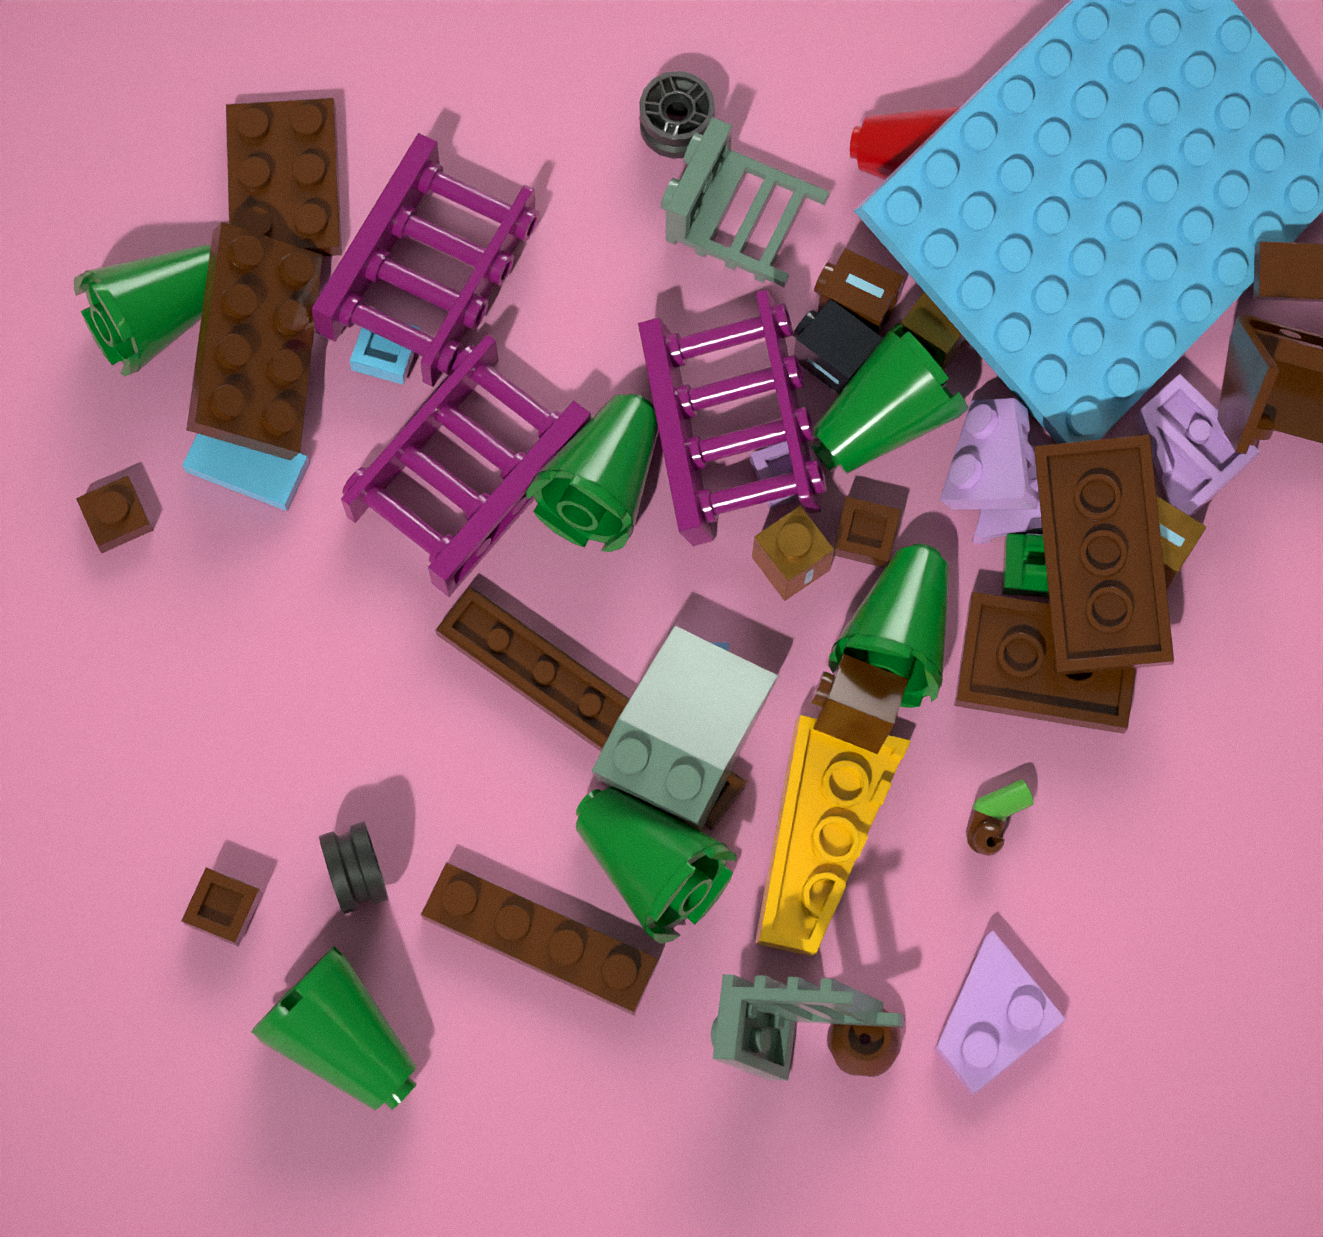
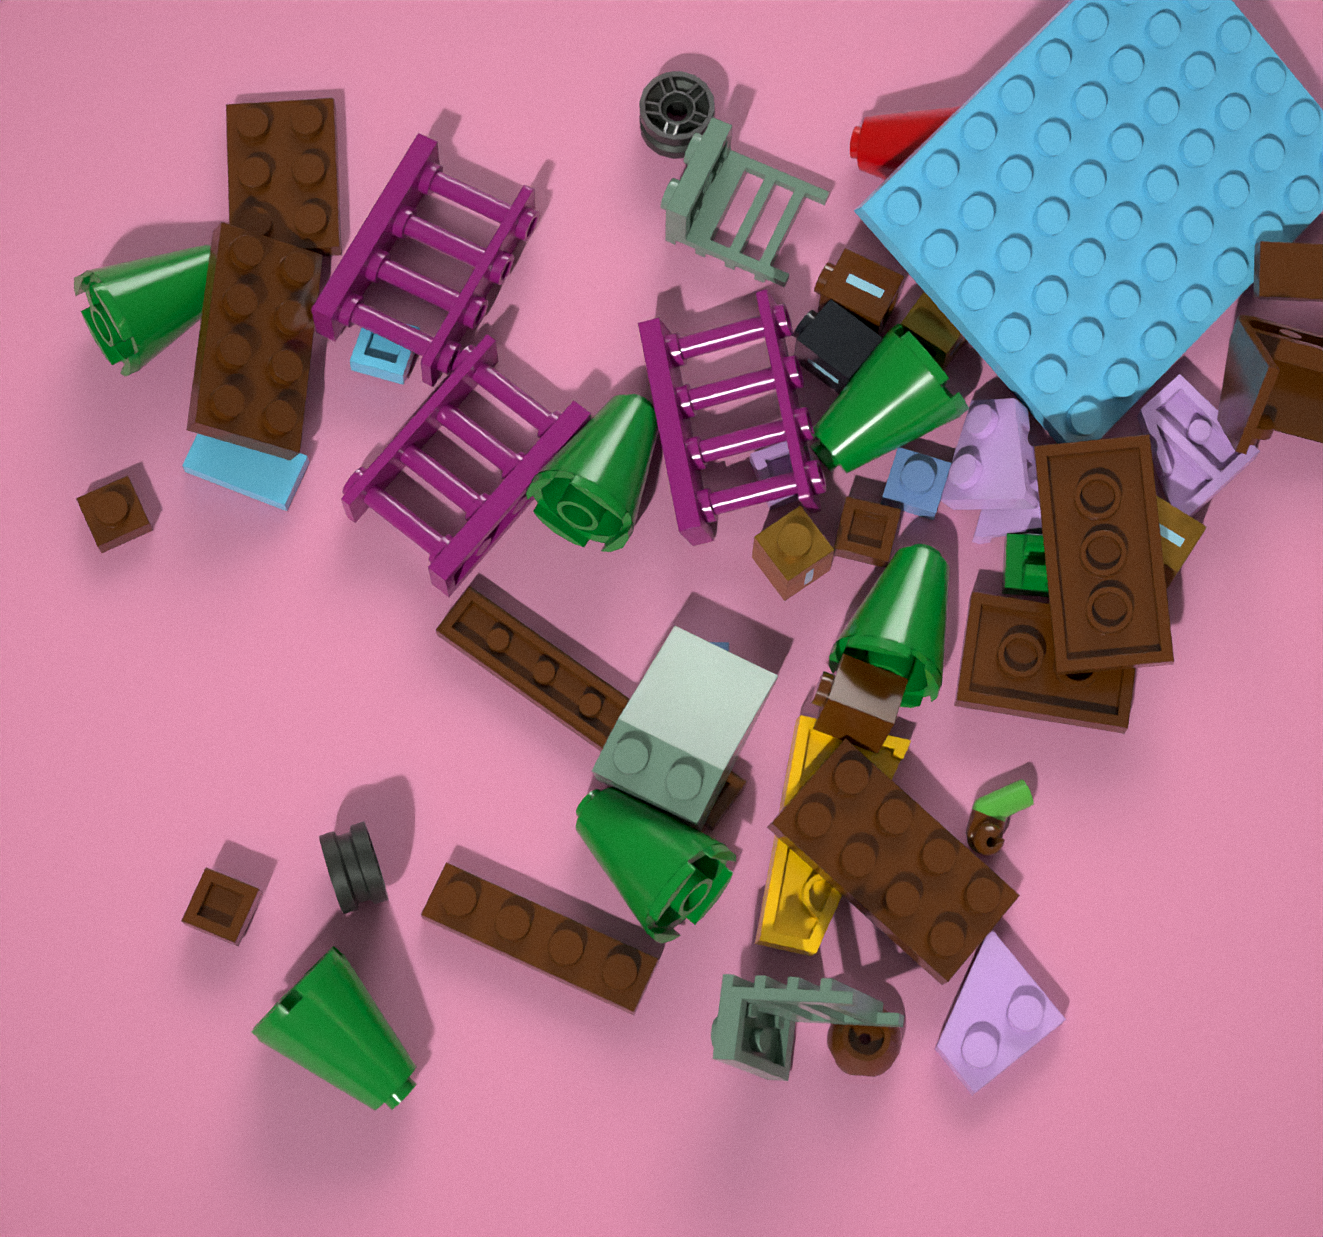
(893, 862): none -> reddish brown plate
(915, 483): none -> medium blue plate

